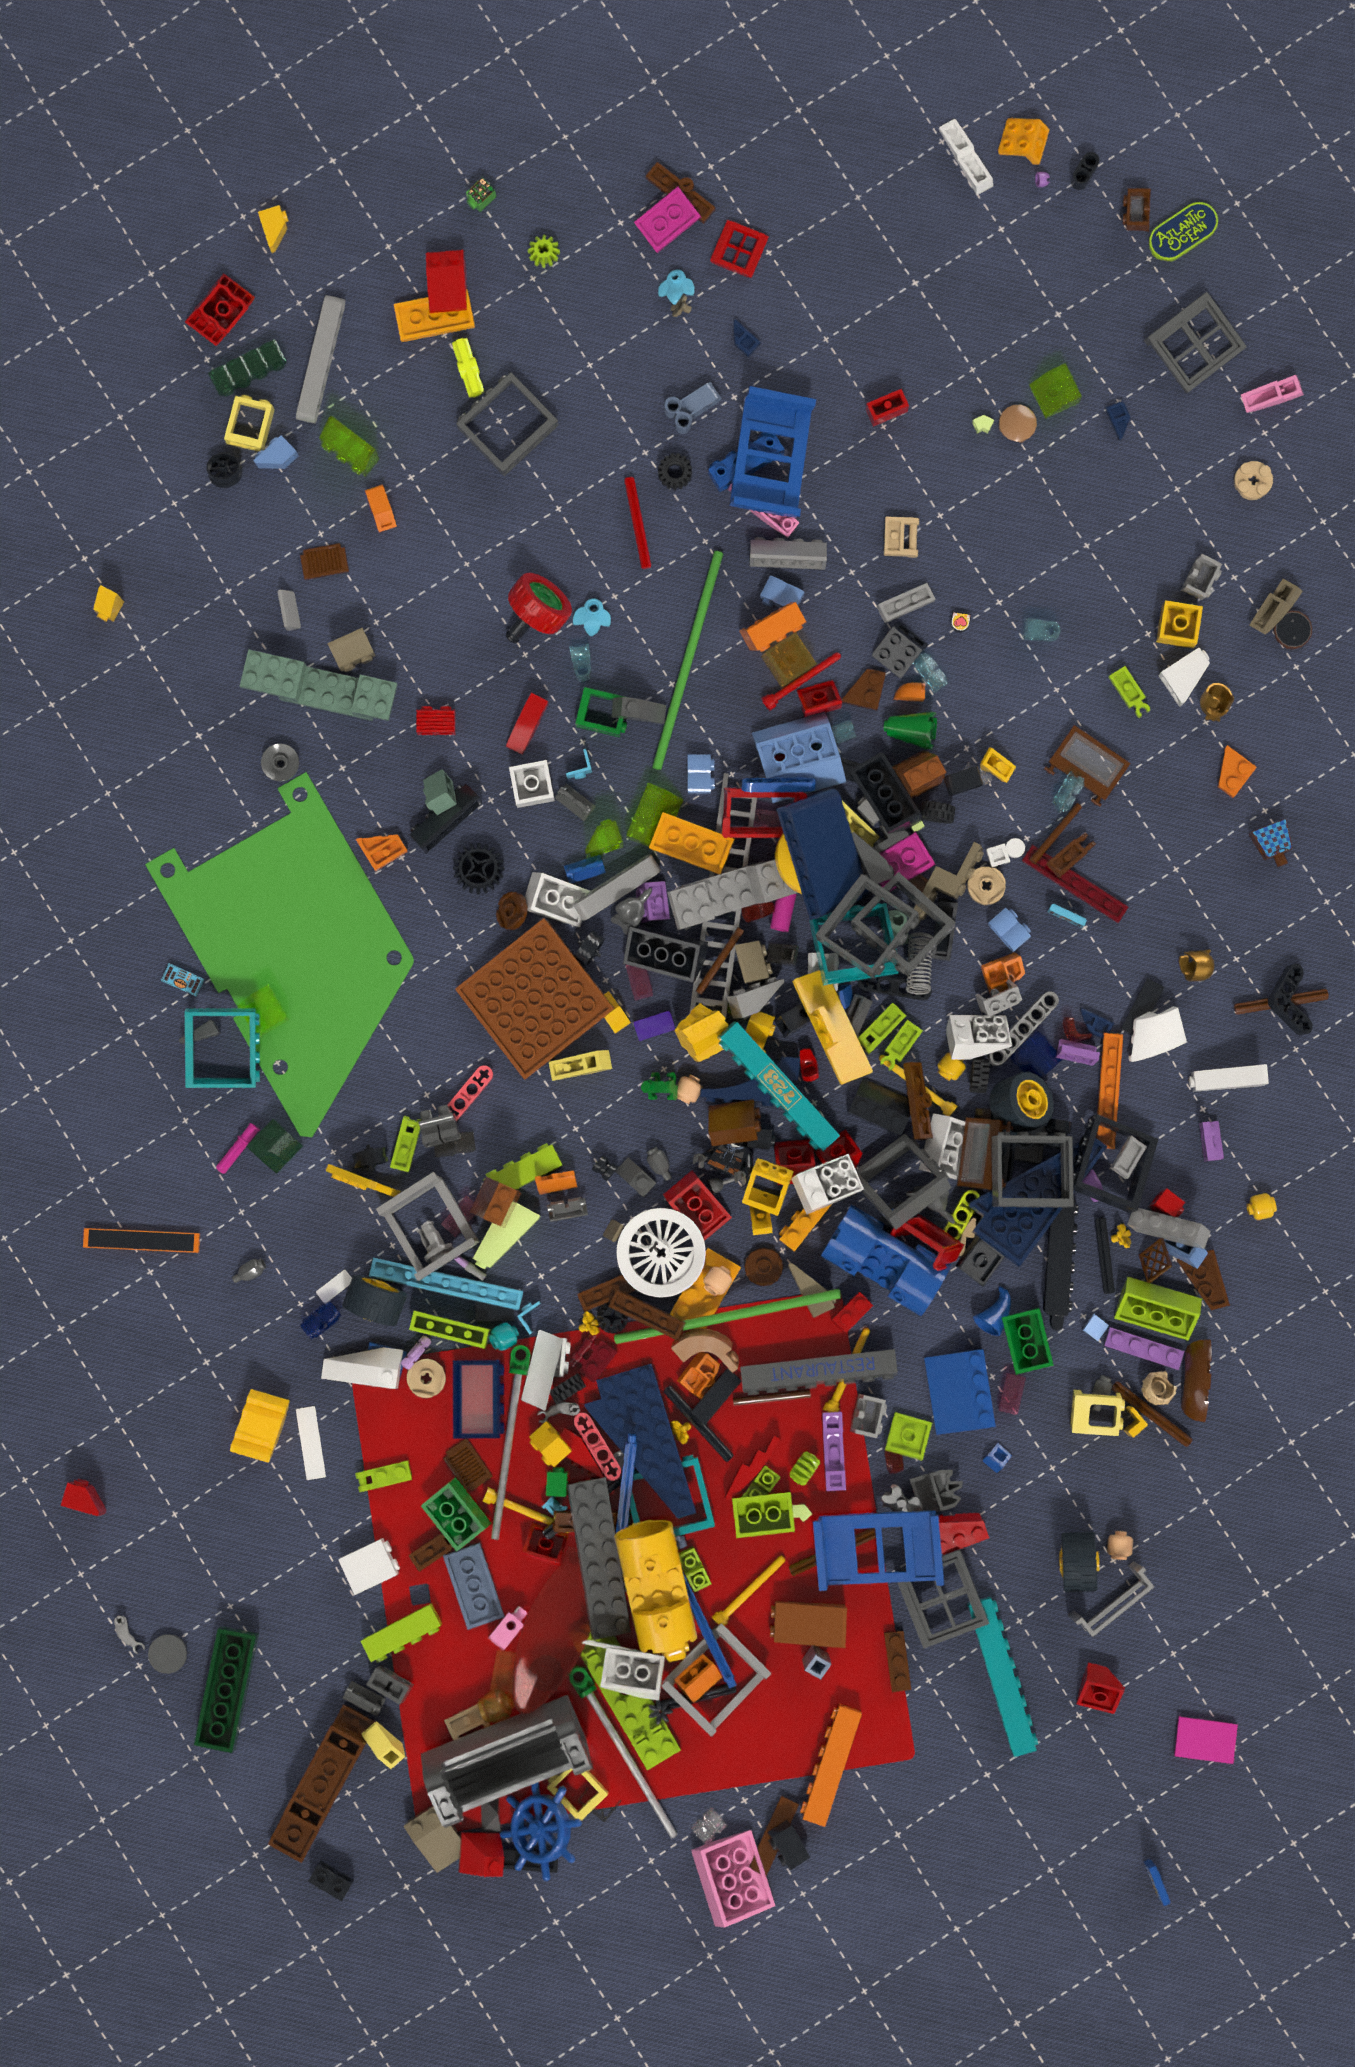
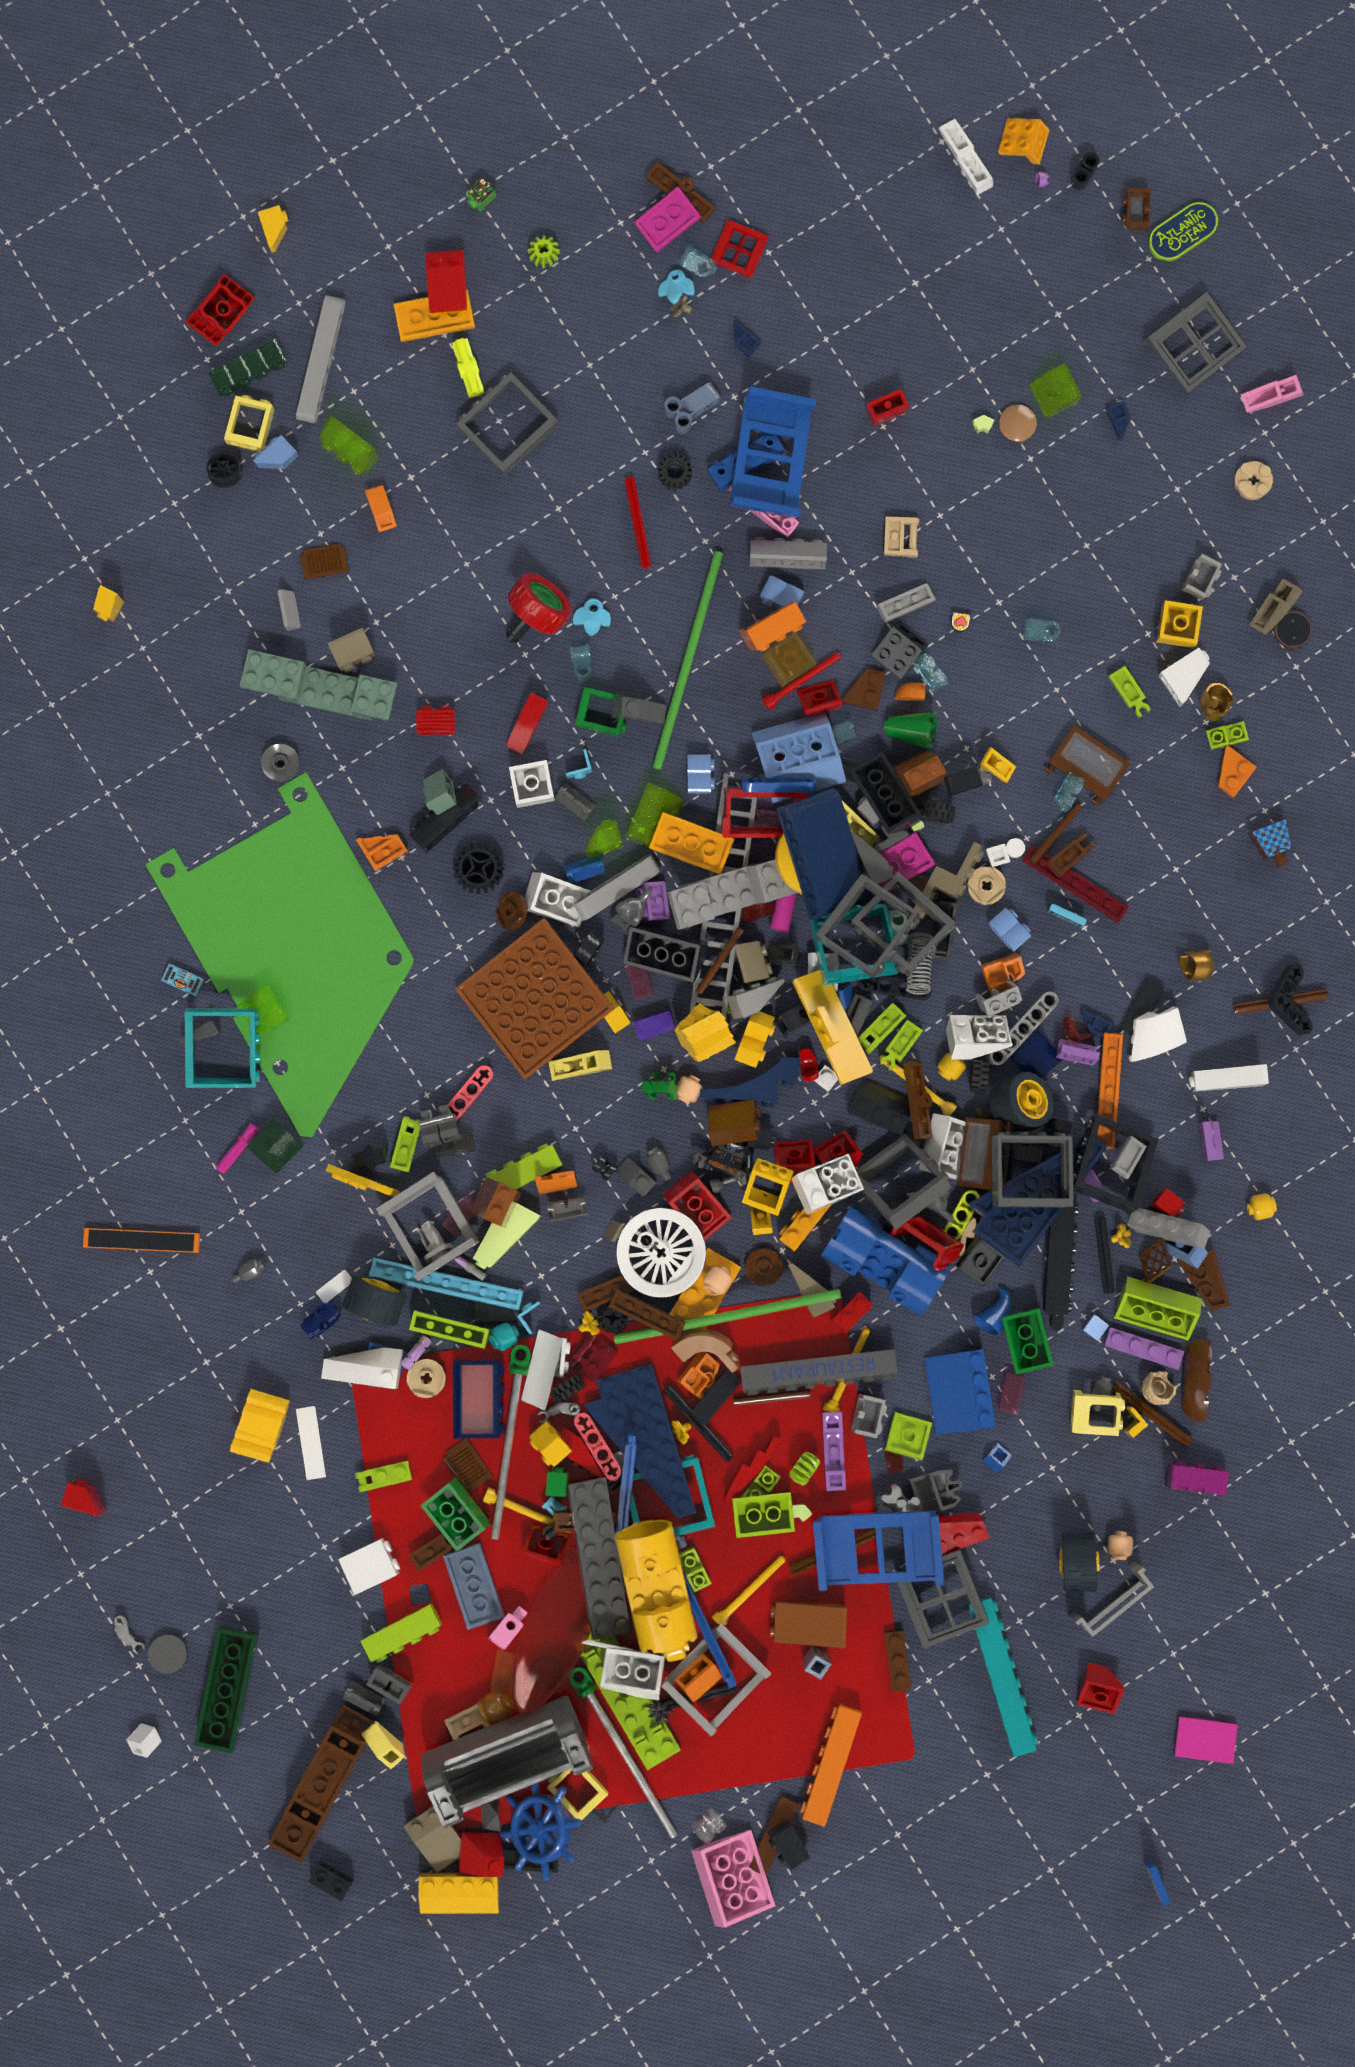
(143, 1740): none -> white panel
(458, 1893): none -> yellow slope
(694, 260): none -> clear light blue piece
(778, 1086): teal brick -> none
(827, 1078): none -> white plate
(1197, 1478): none -> magenta wedge
(1227, 735): none -> lime slope

